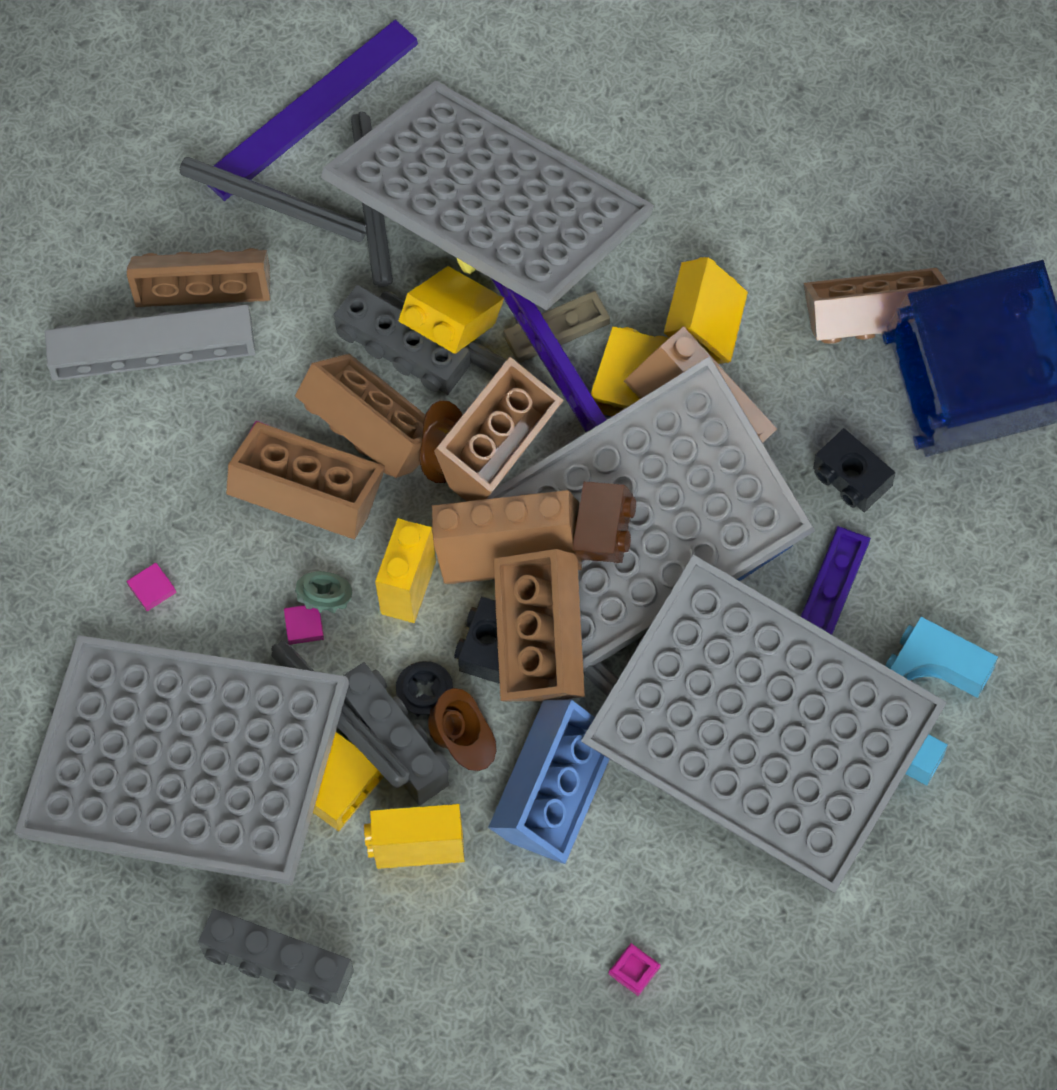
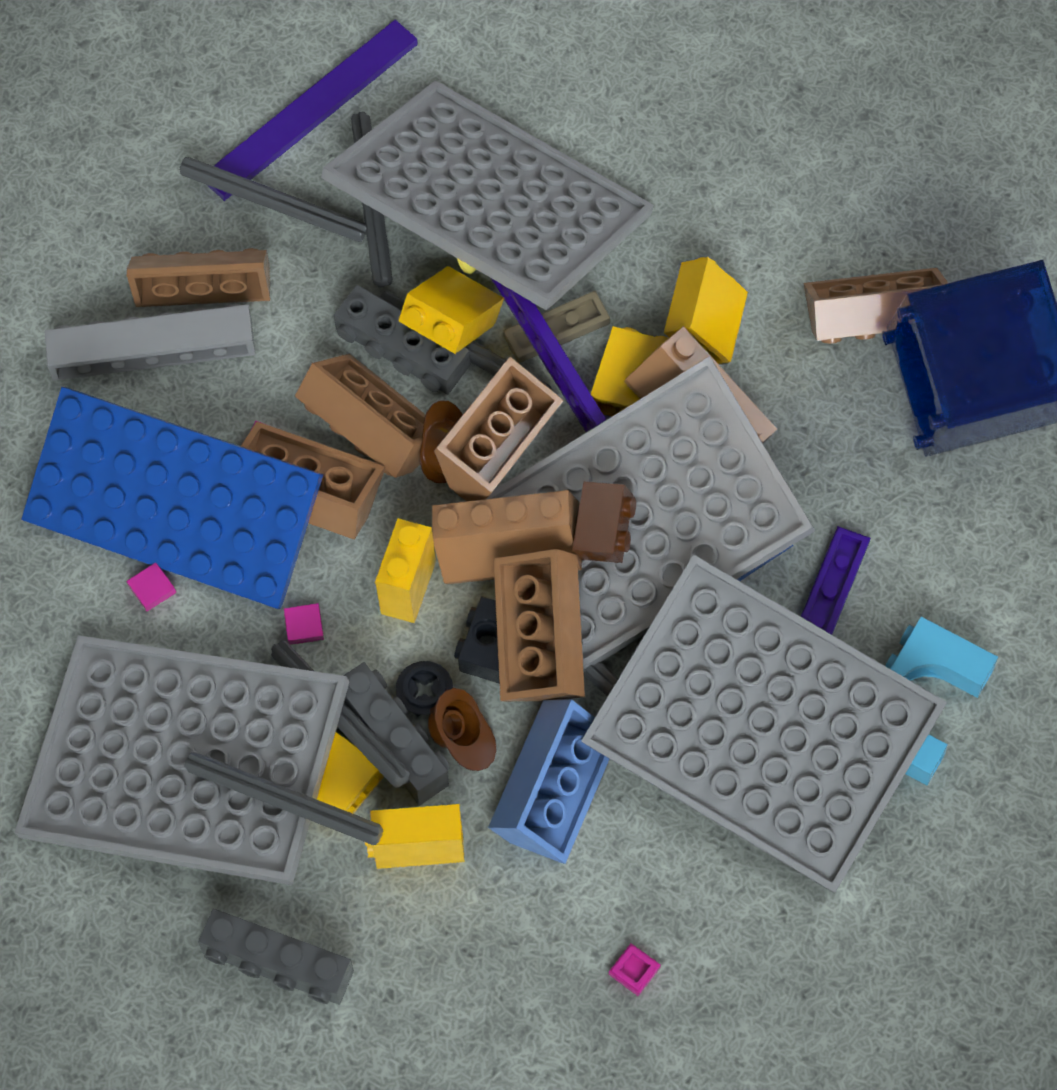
(172, 497): none -> blue plate
(284, 798): none -> dark grey axle
(322, 583): sand green gear -> none
(848, 453): black brick -> none

